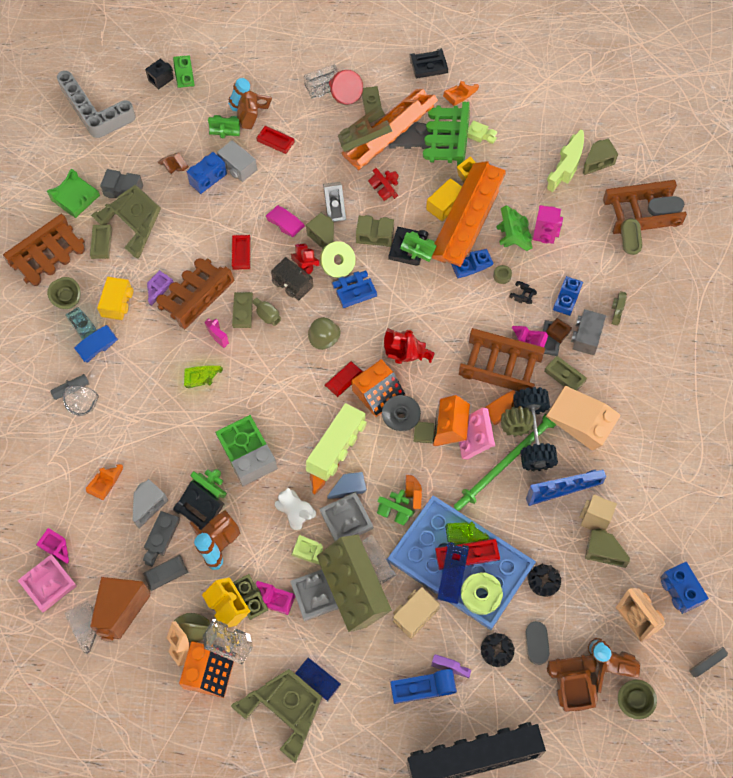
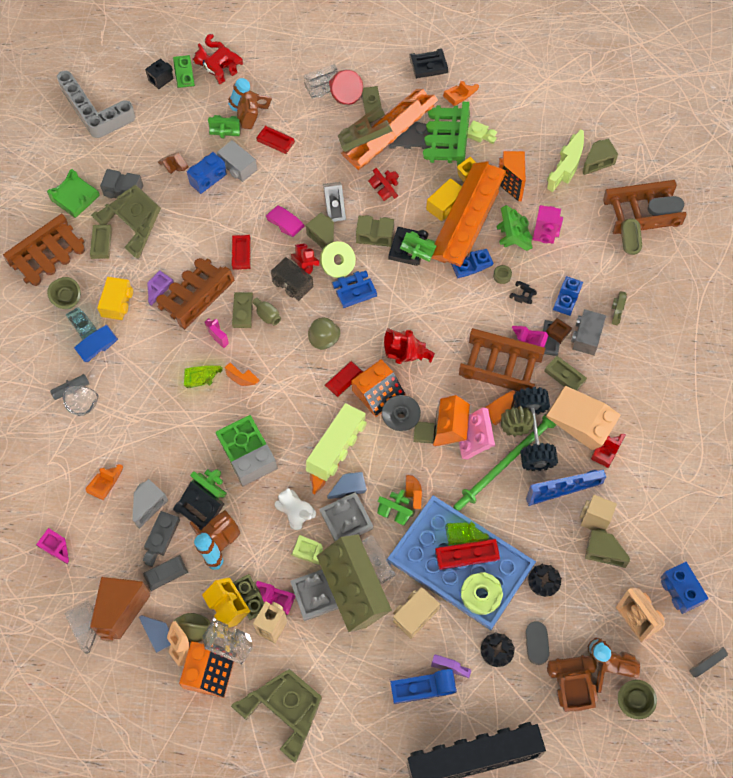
(47, 583): bright pink plate -> none
(156, 631): none -> sand blue slope
(218, 60): none -> red animal
(245, 379): none -> orange slope
(270, 621): none -> tan brick
(318, 679): clear blue plate -> none
(452, 573): clear blue plate -> none
(515, 174): none -> orange slope
(605, 454): none -> red slope

